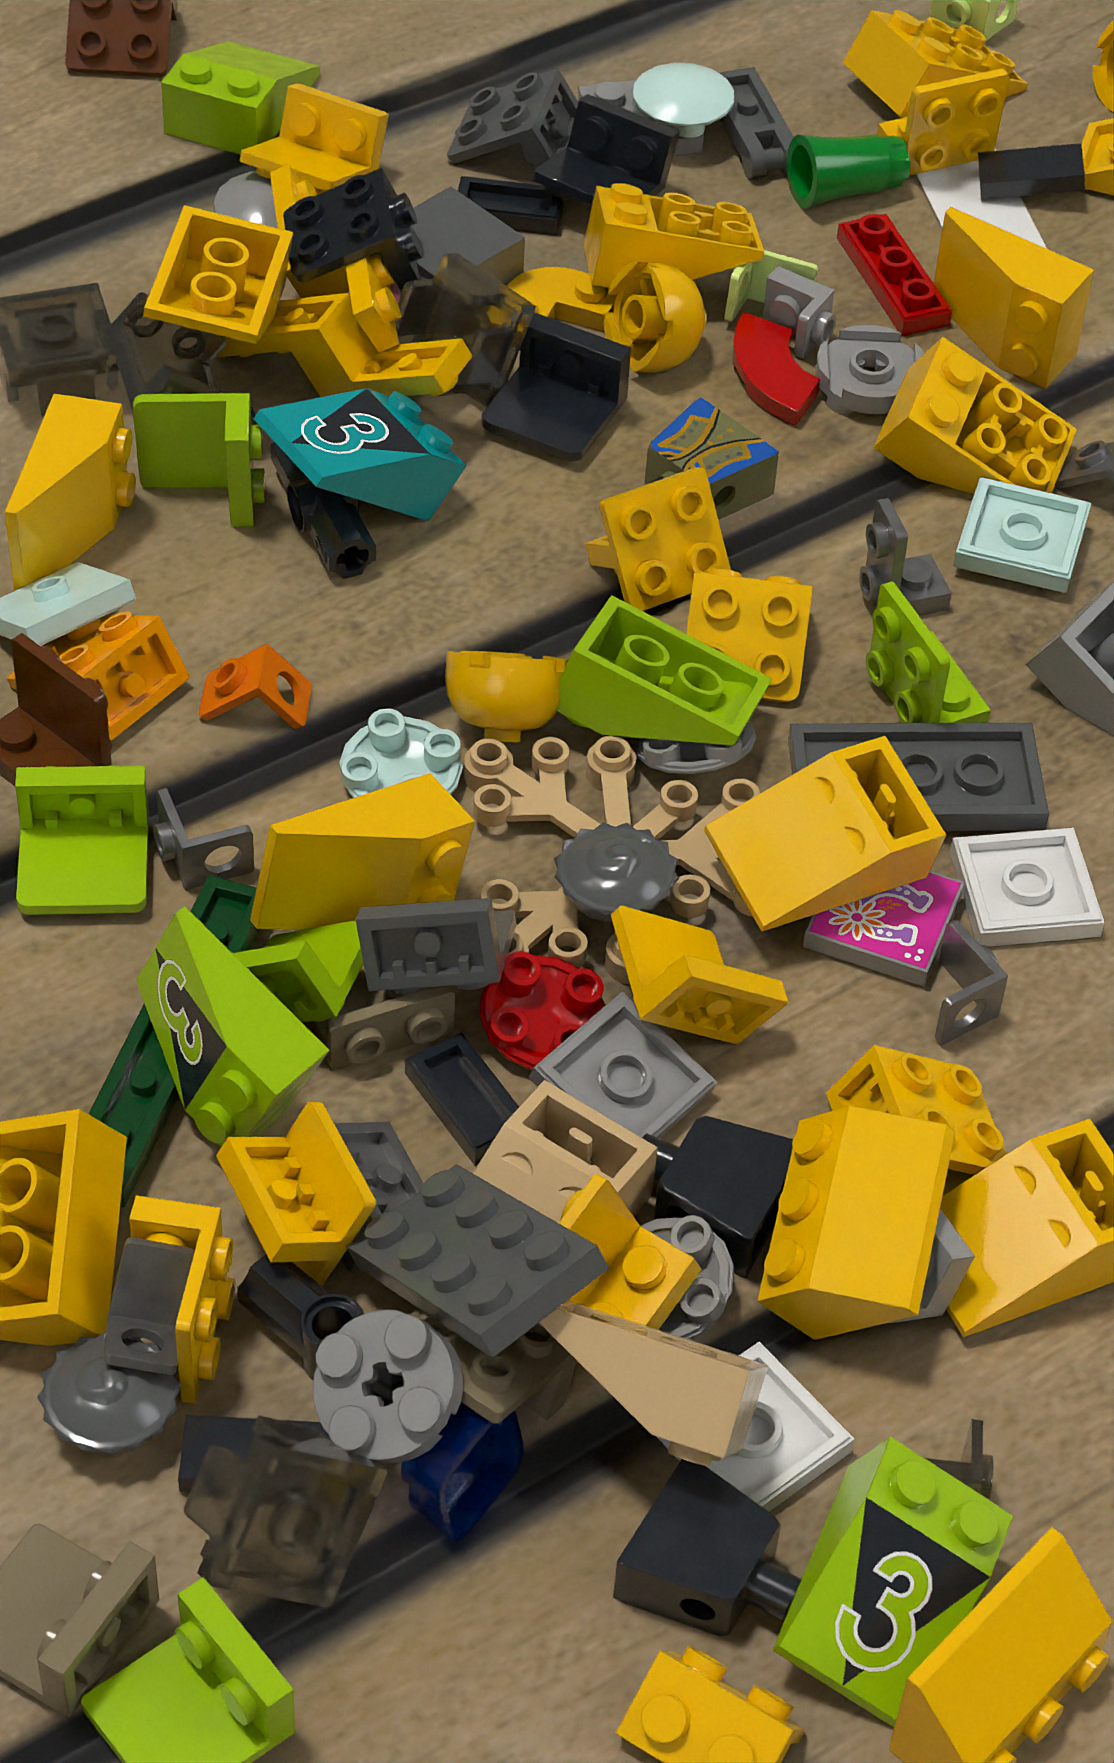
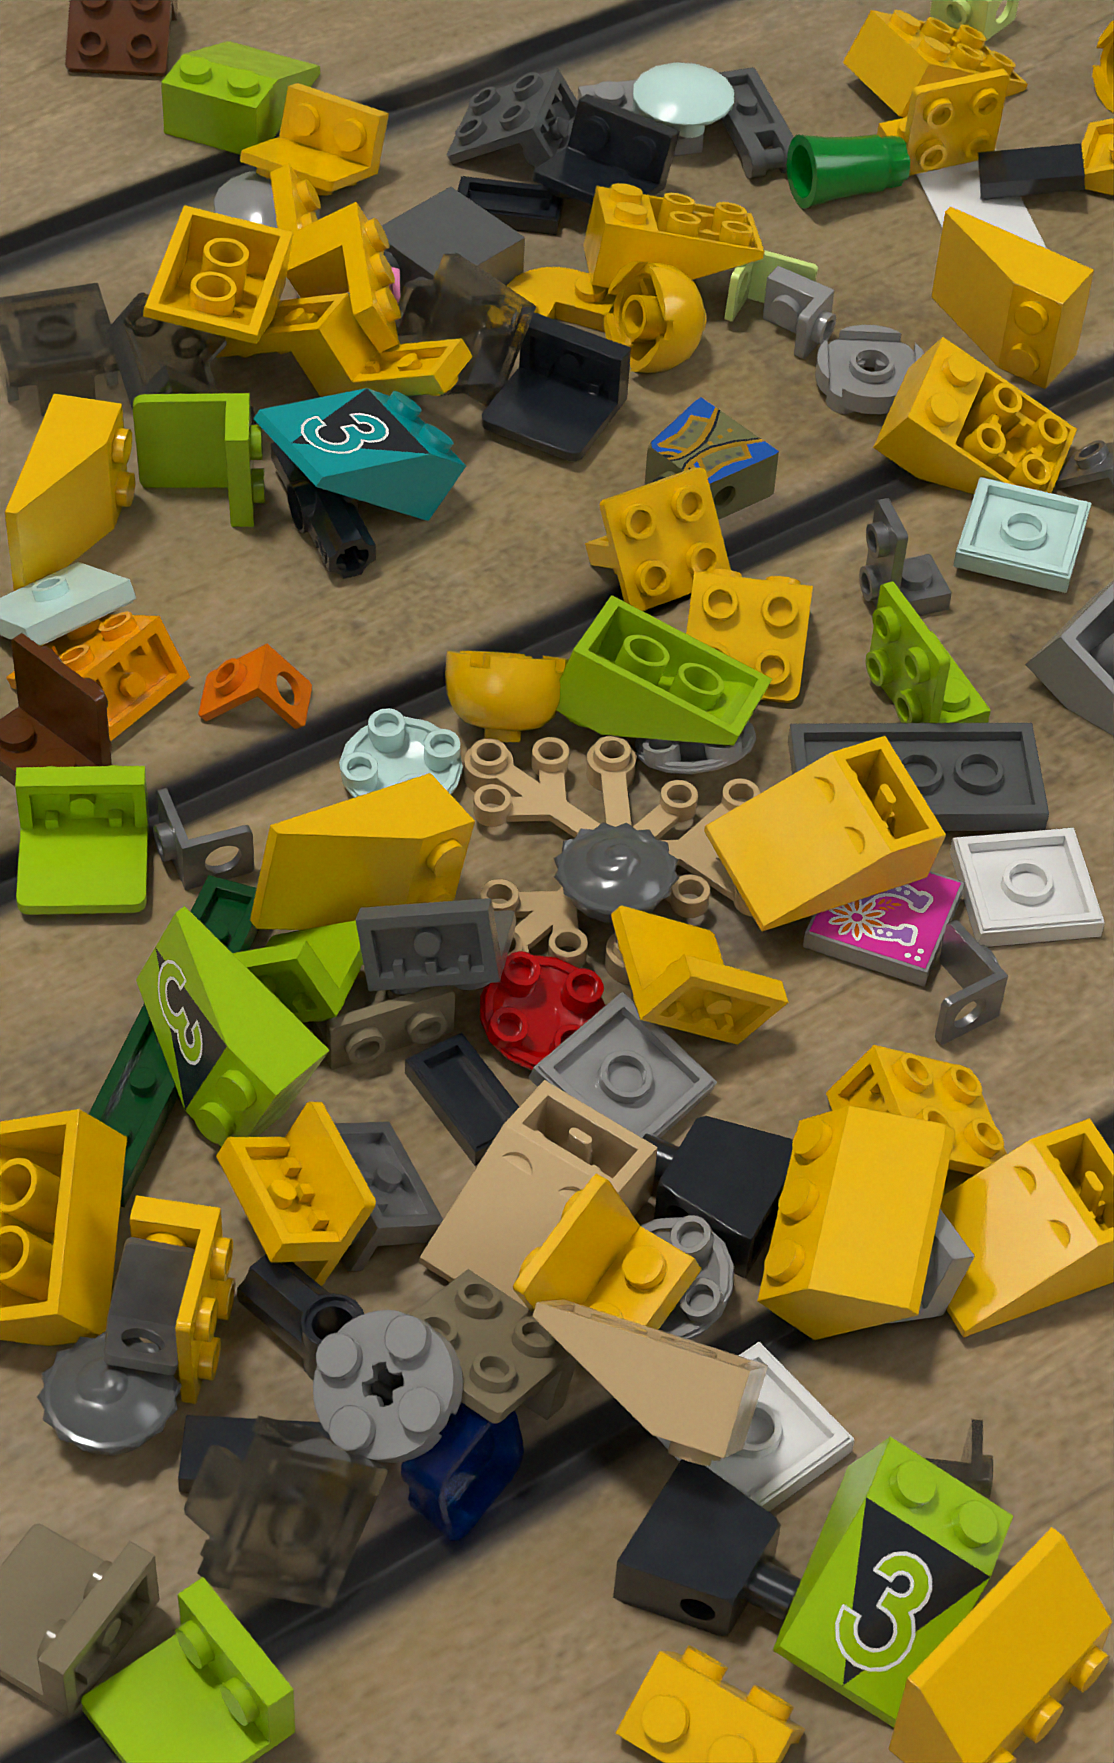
(353, 224): black bracket -> none
(476, 1258): dark grey plate -> none
(769, 371): red tile -> none
(894, 274): red tile -> none

